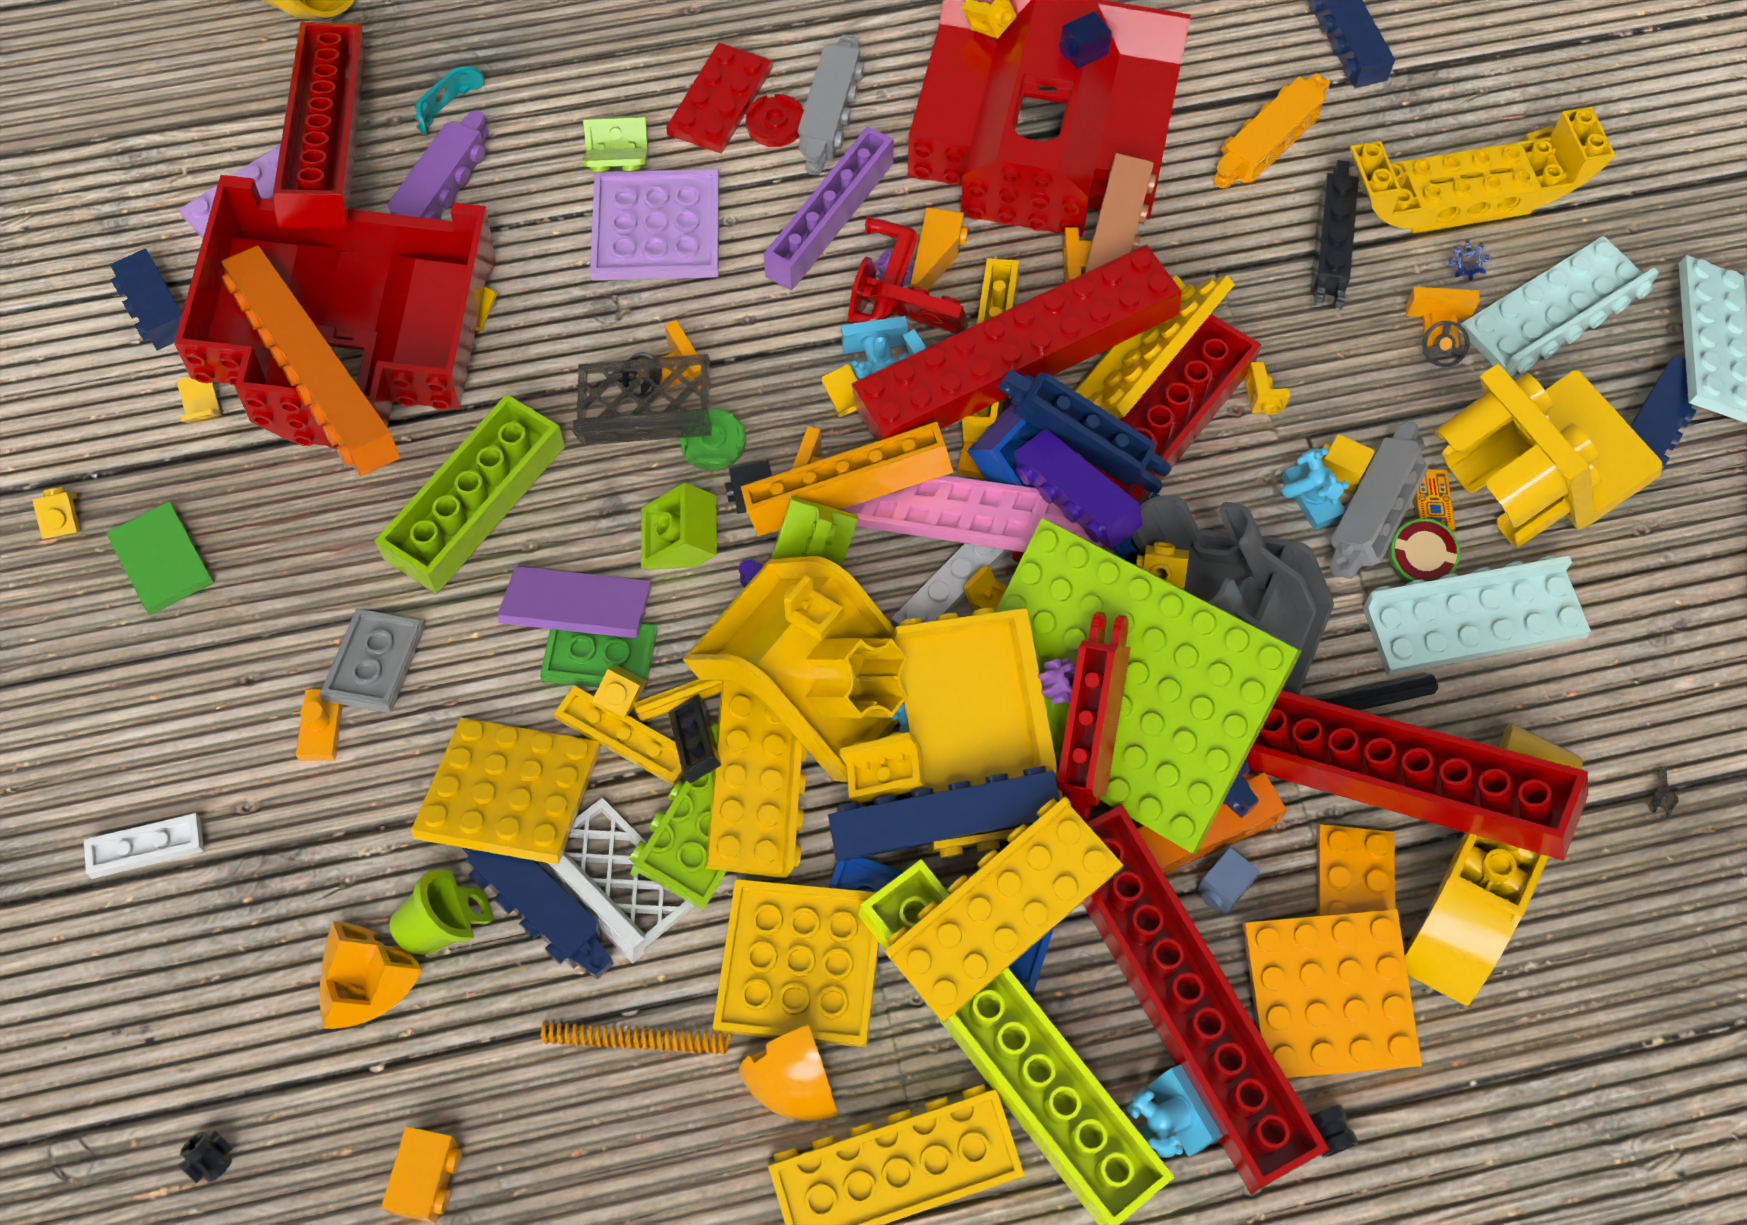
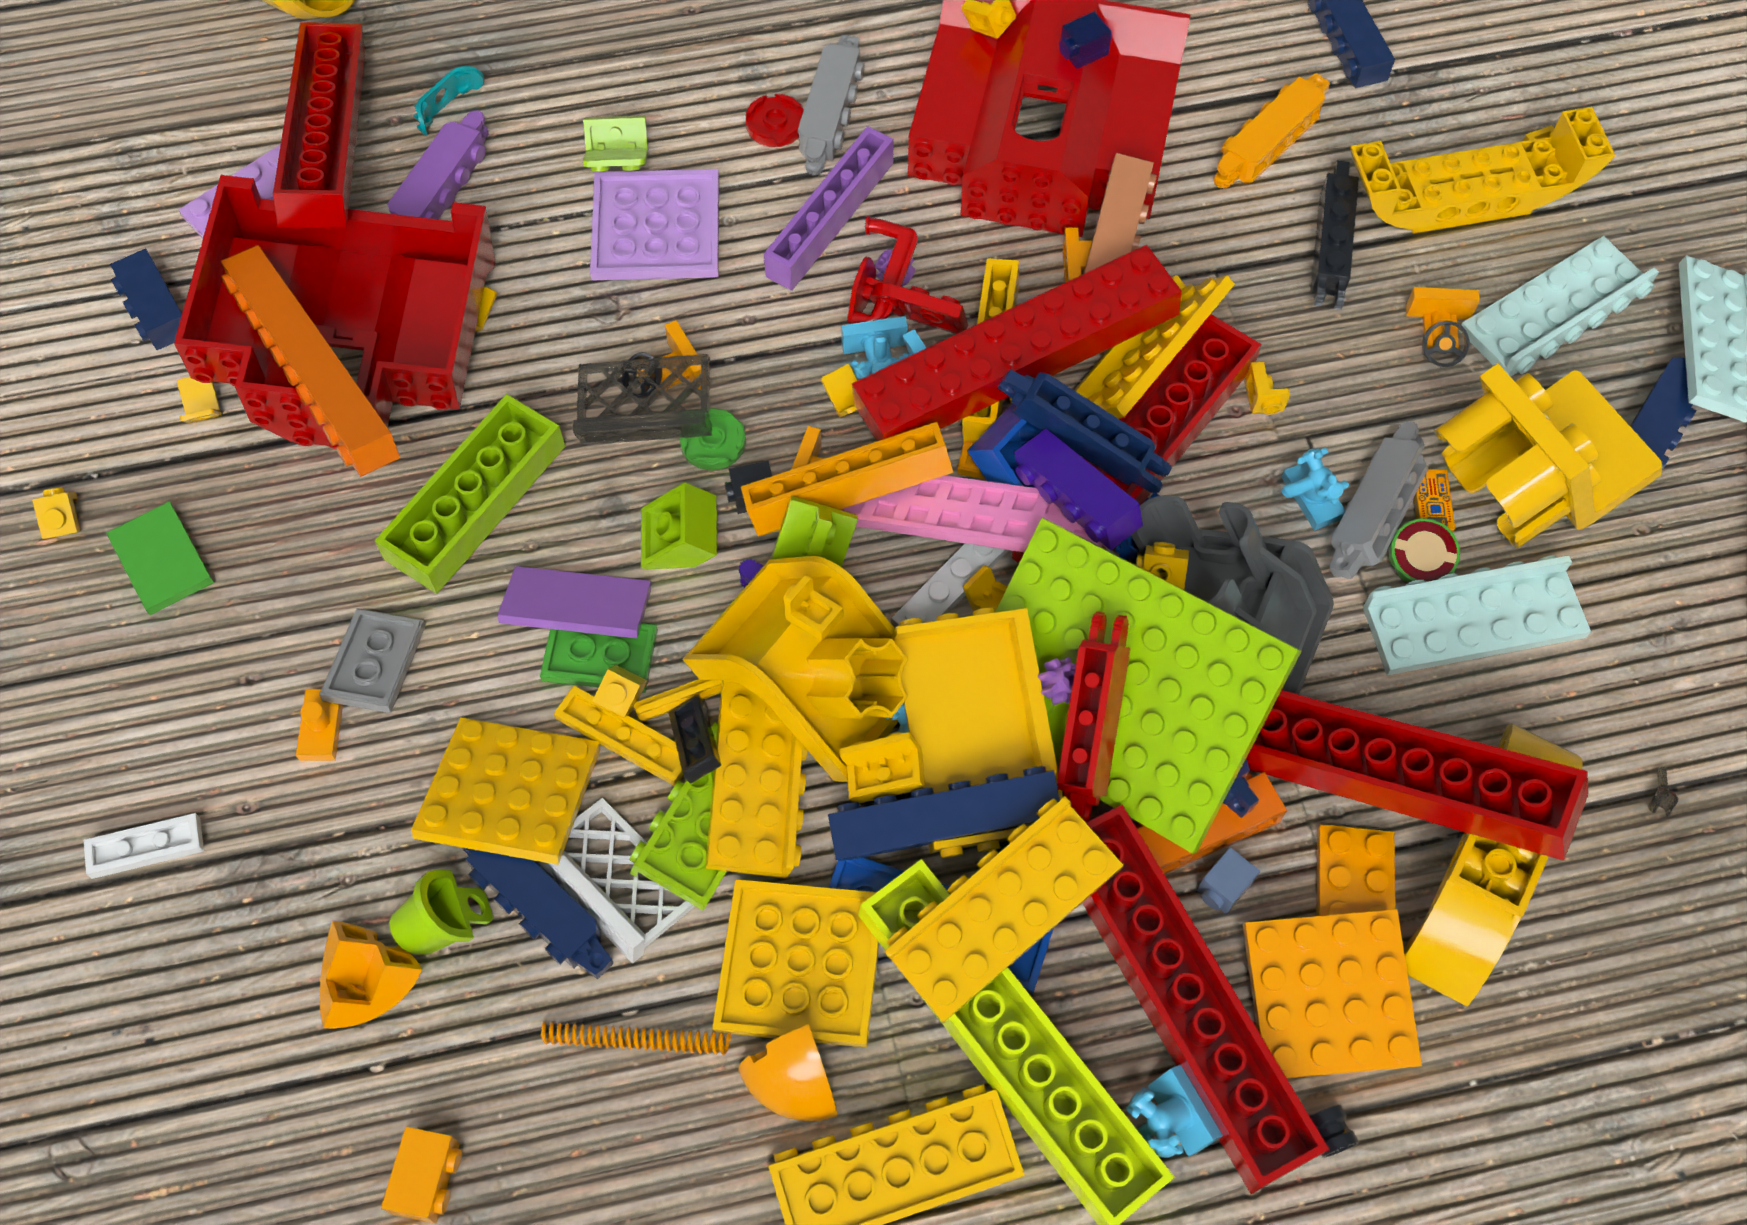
(205, 1156): black gear -> none
(719, 97): red plate -> none
(938, 245): light orange slope -> none
(1347, 460): yellow brick -> none
(1385, 693): black axle -> none
(1468, 250): clear blue gear -> none

